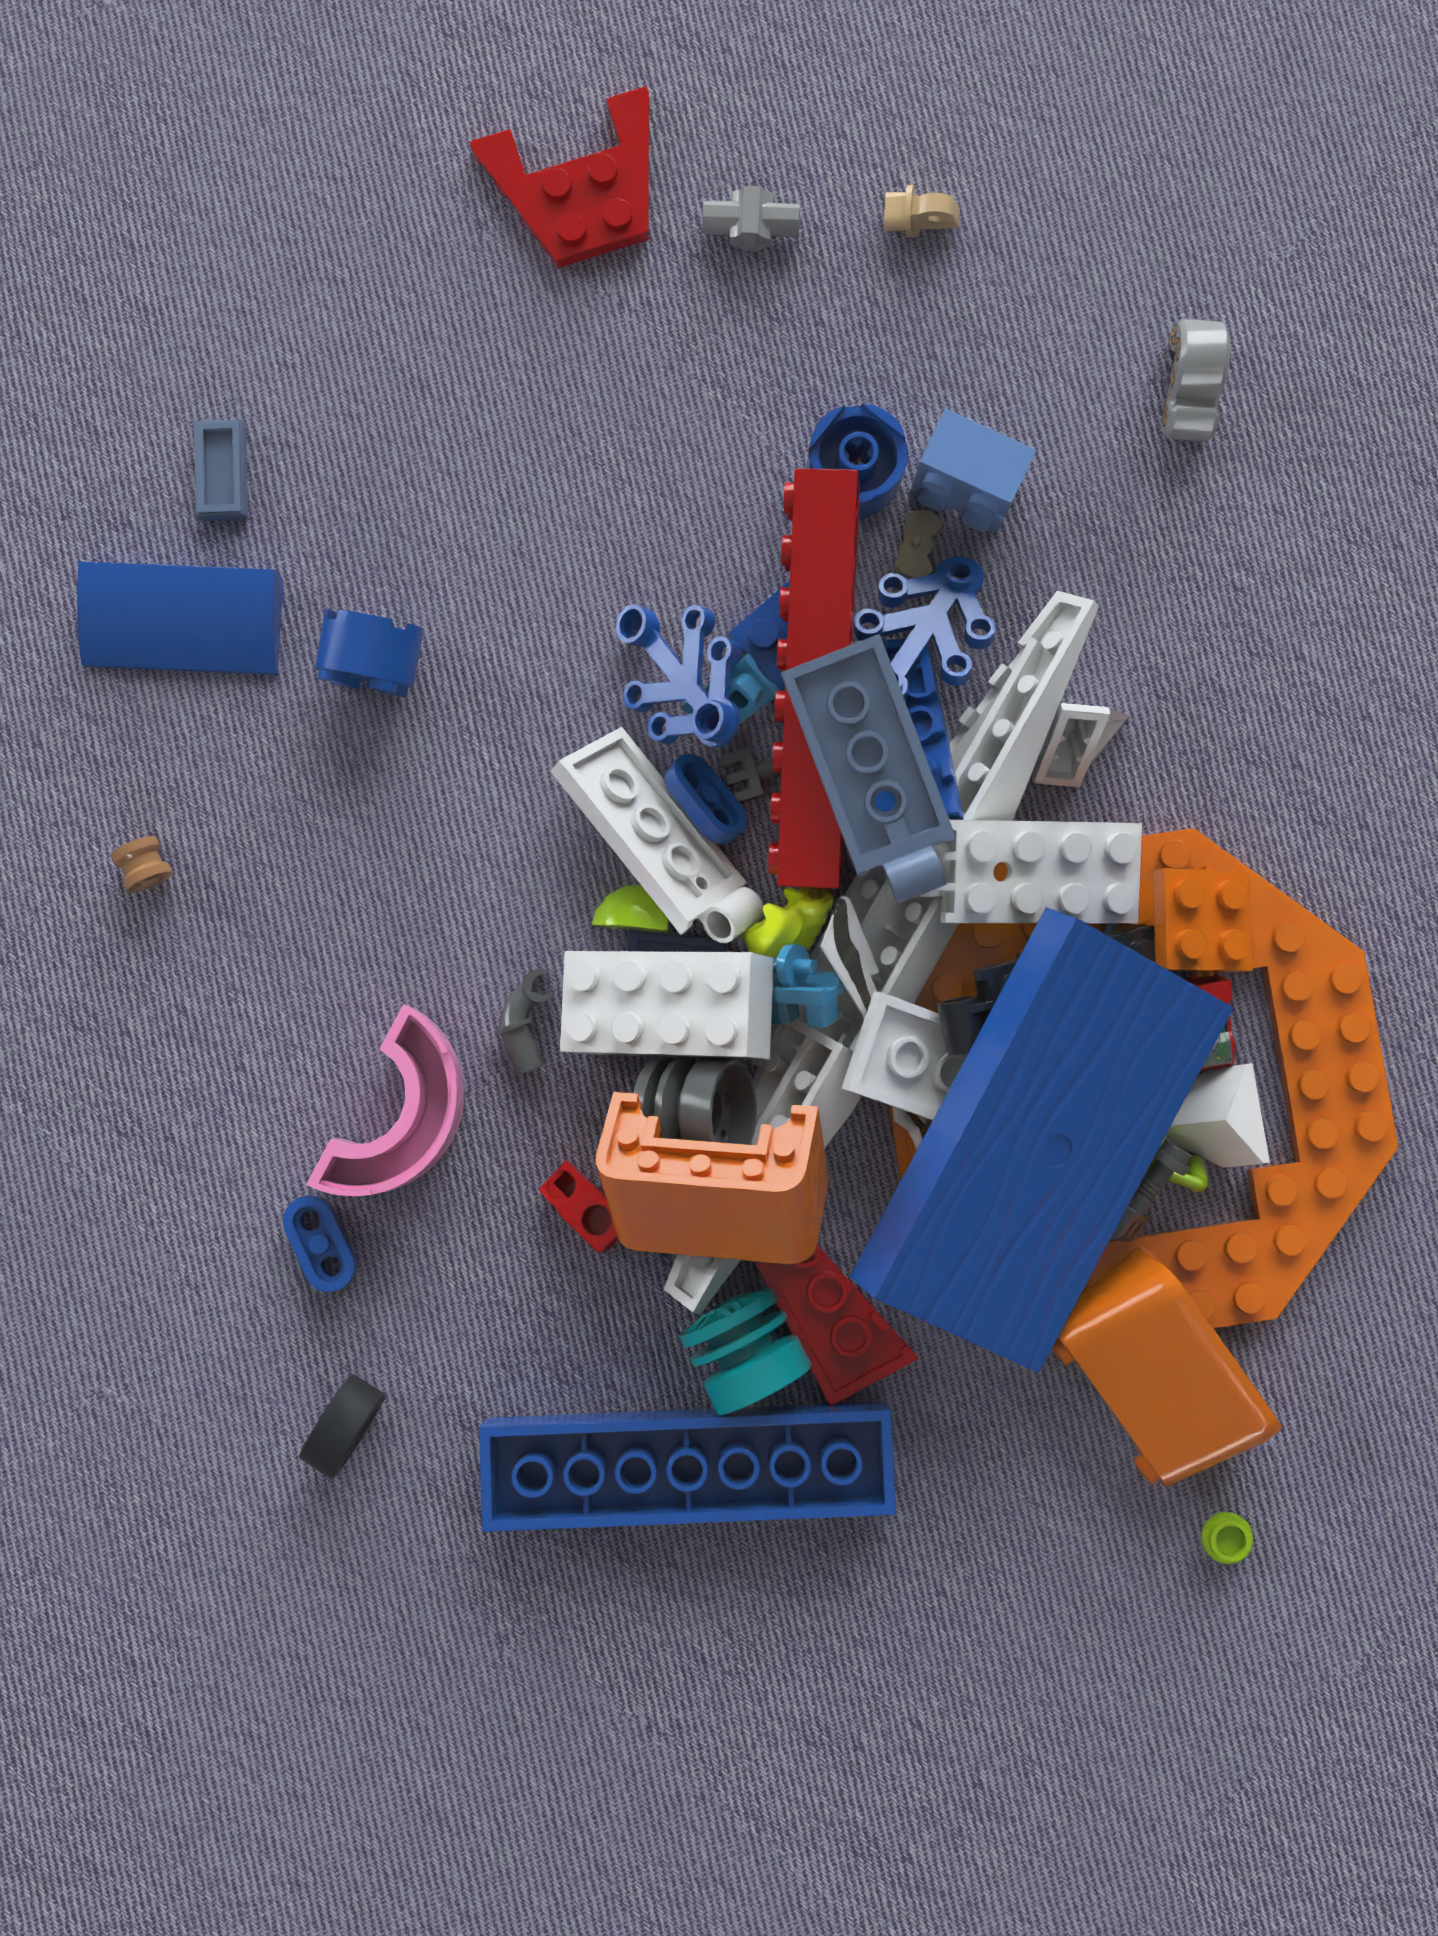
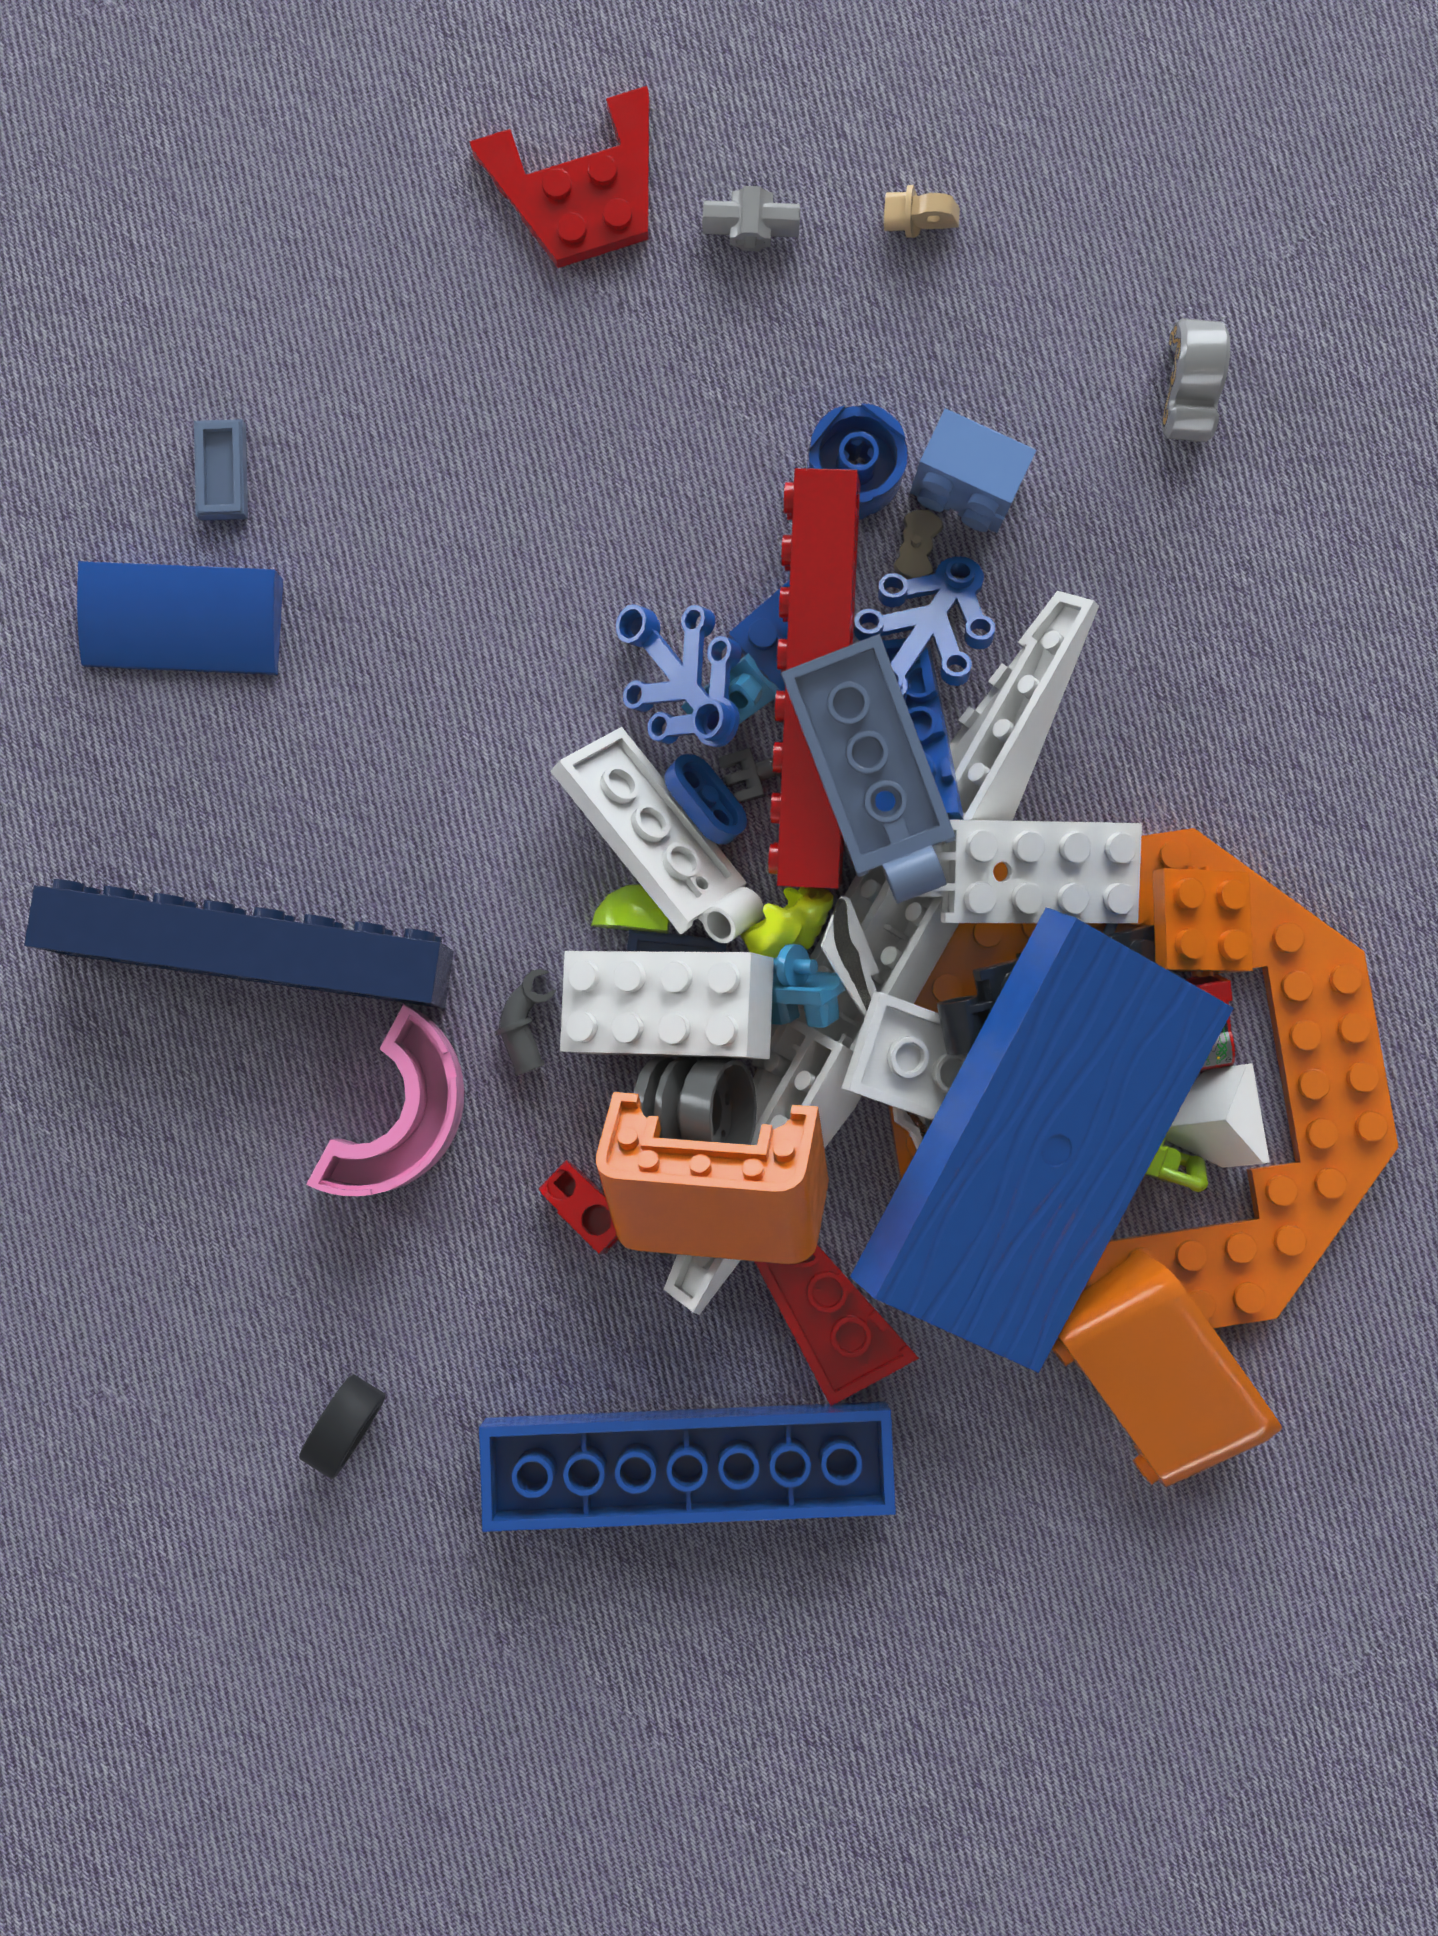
(141, 864): medium nougat wheel -> none
(239, 946): none -> dark blue brick
(316, 1245): blue plate -> none
(368, 649): blue brick -> none
(745, 1351): teal wheel -> none
(1074, 743): white slope -> none
(1170, 1159): dark grey hinge -> none
(1226, 1537): lime plate -> none

